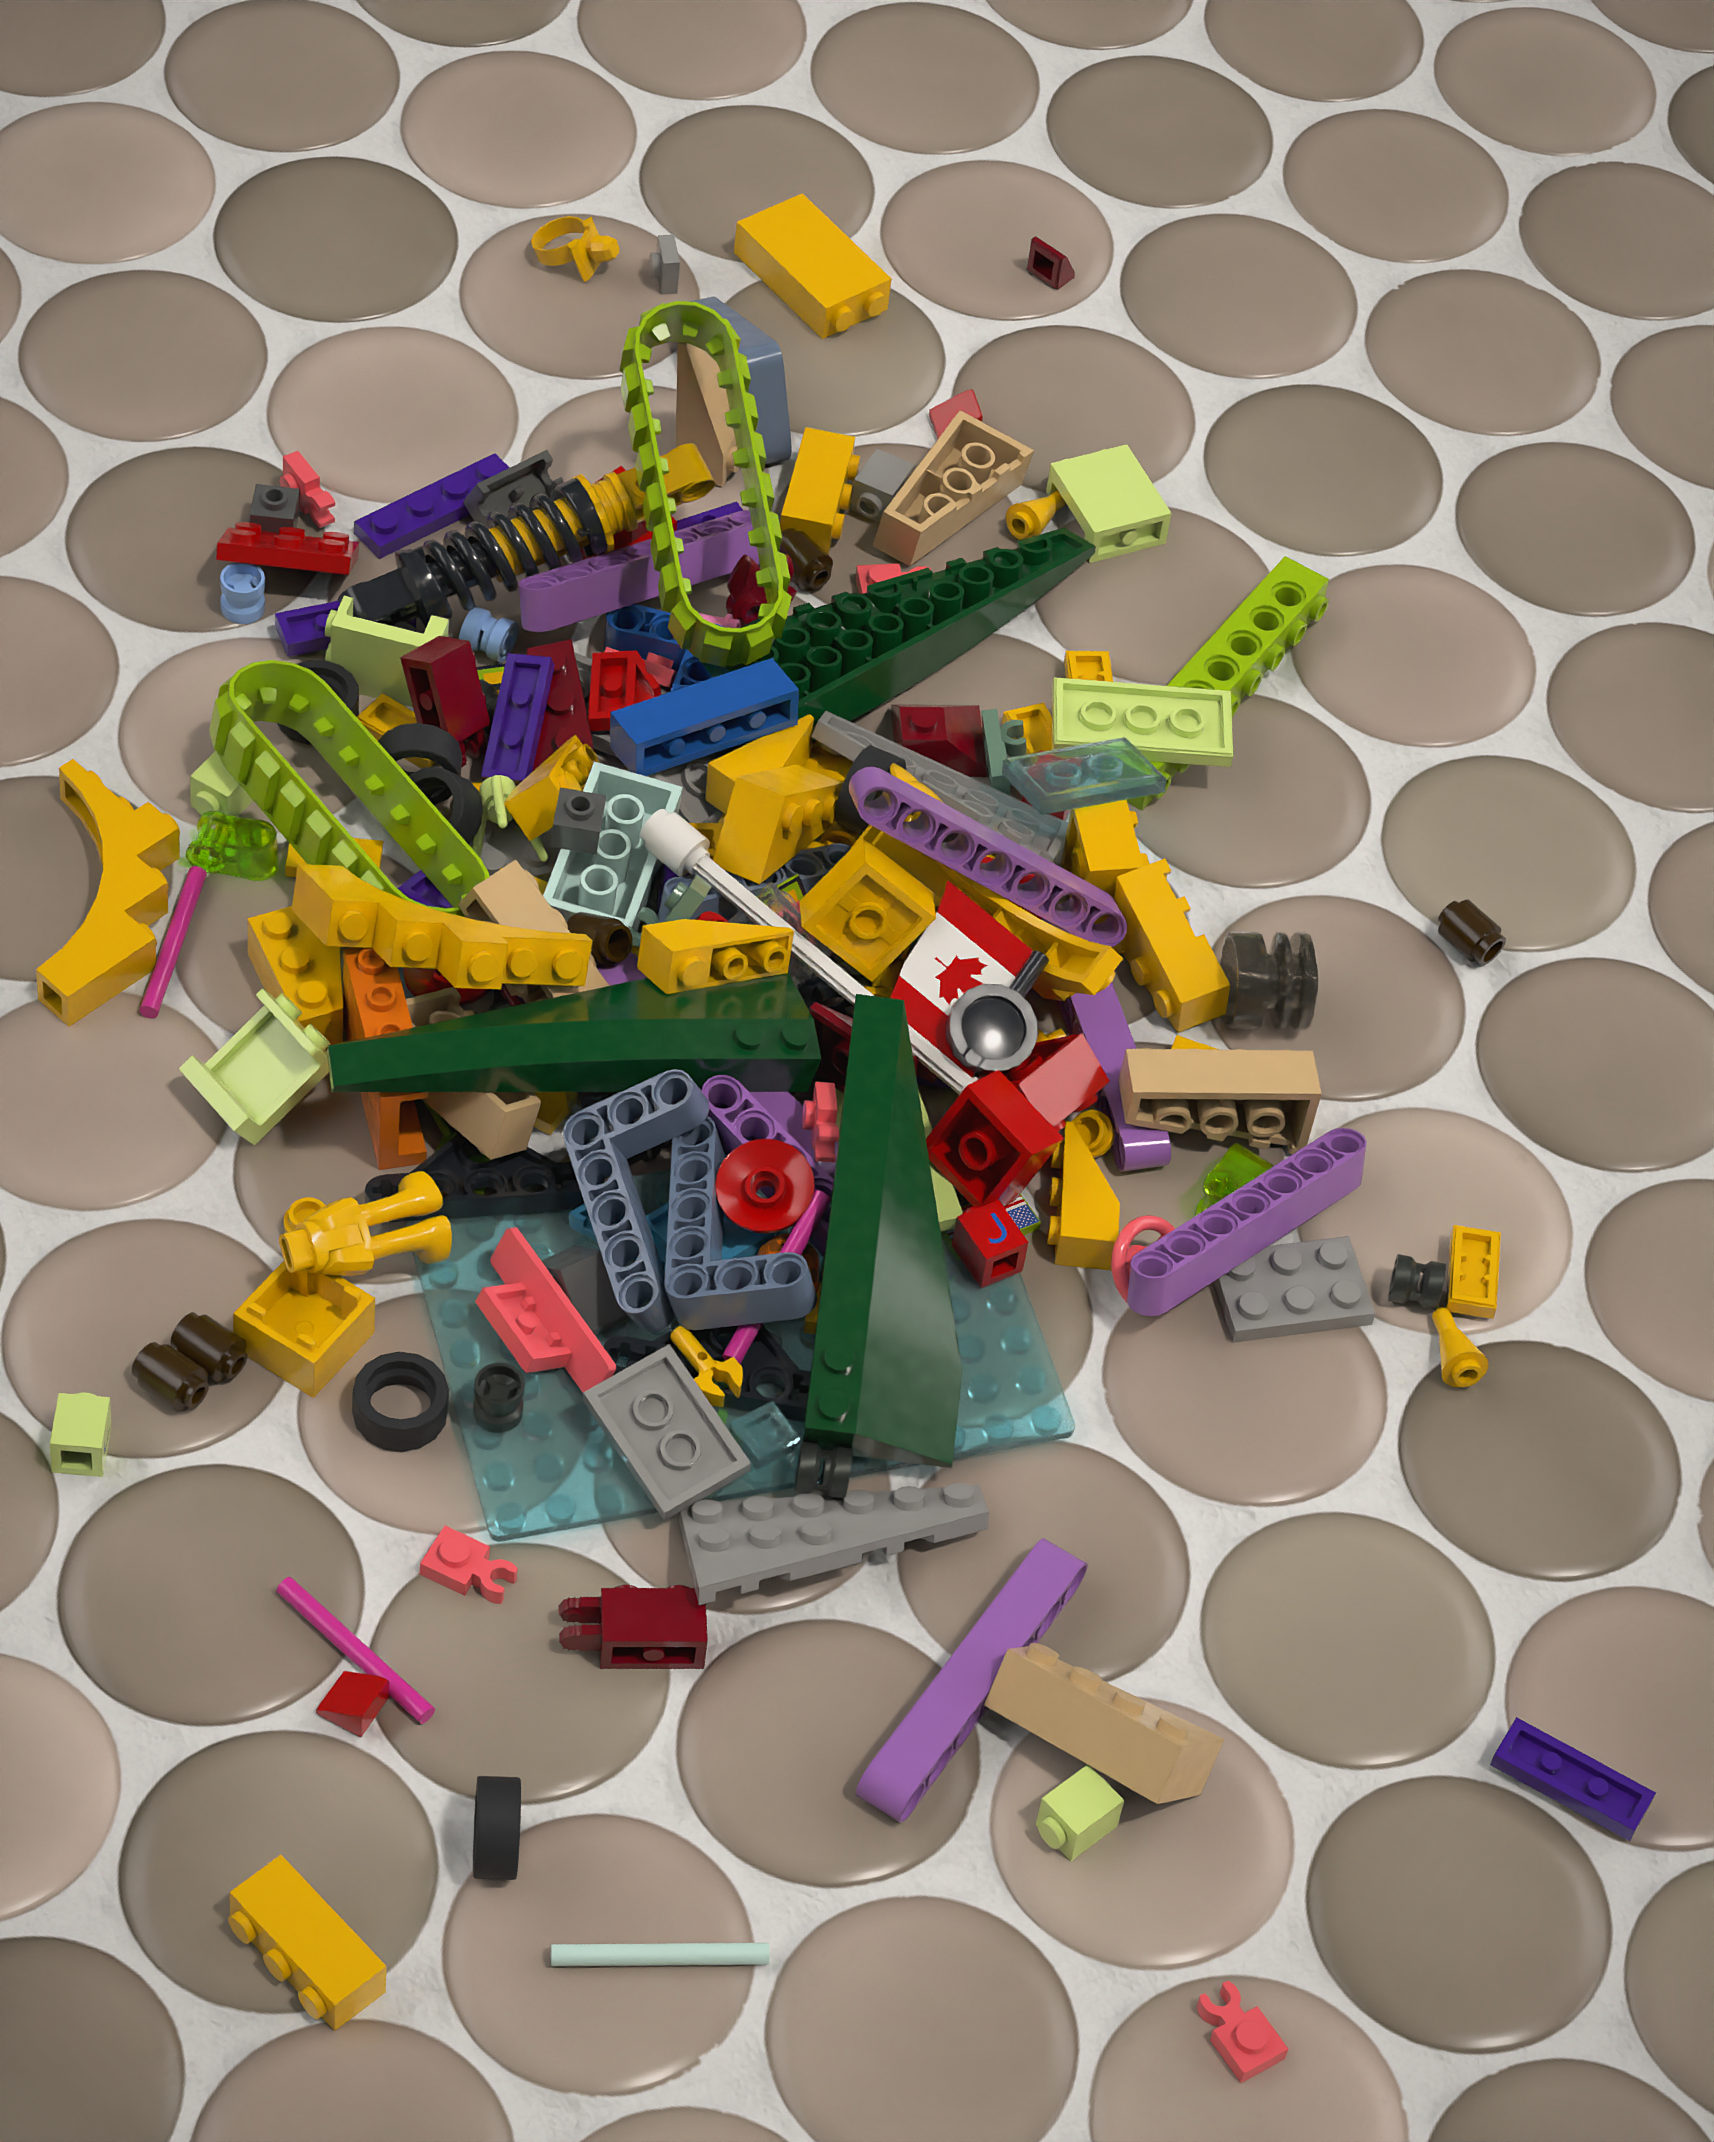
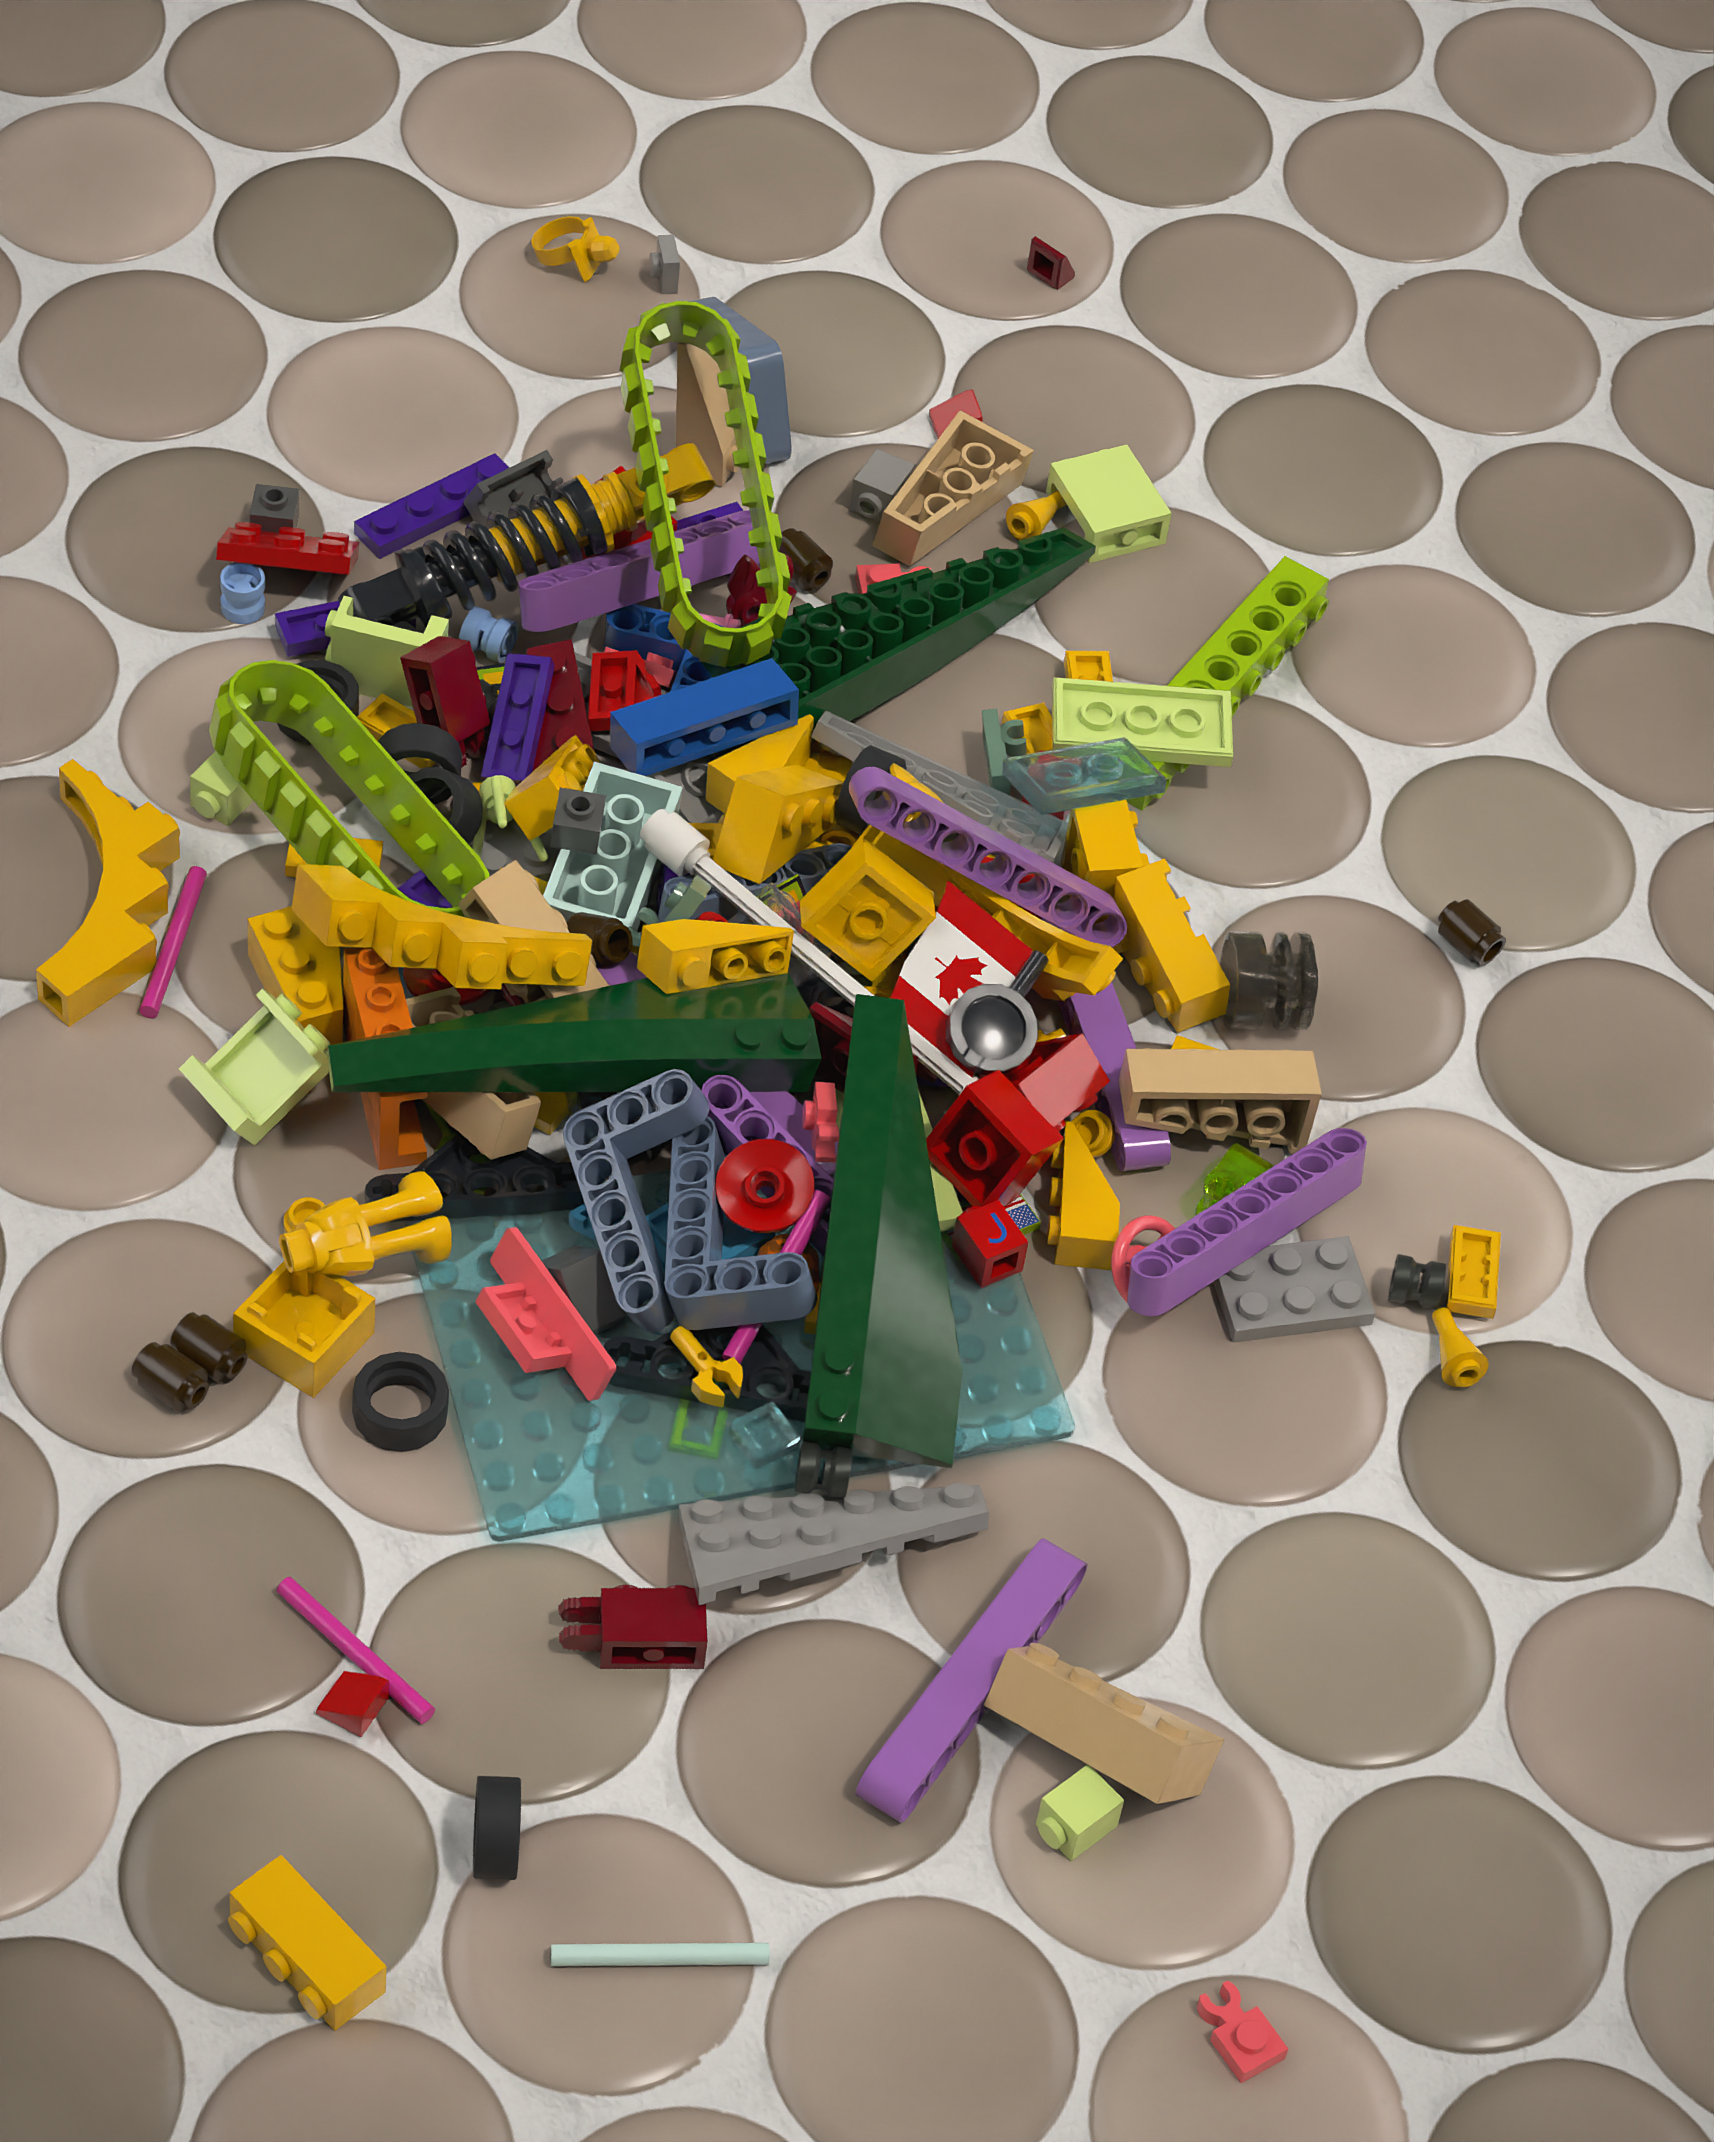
(80, 1434): yellowish green brick -> none
(237, 846): clear neon green piece -> none
(312, 498): coral plate -> none
(462, 1562): coral plate -> none
(498, 1397): pearl dark grey wheel -> none
(666, 1432): light grey plate -> none
(812, 266): yellow brick -> none
(820, 486): yellow brick -> none
(942, 733): dark red slope -> none
(1573, 1779): dark purple plate -> none

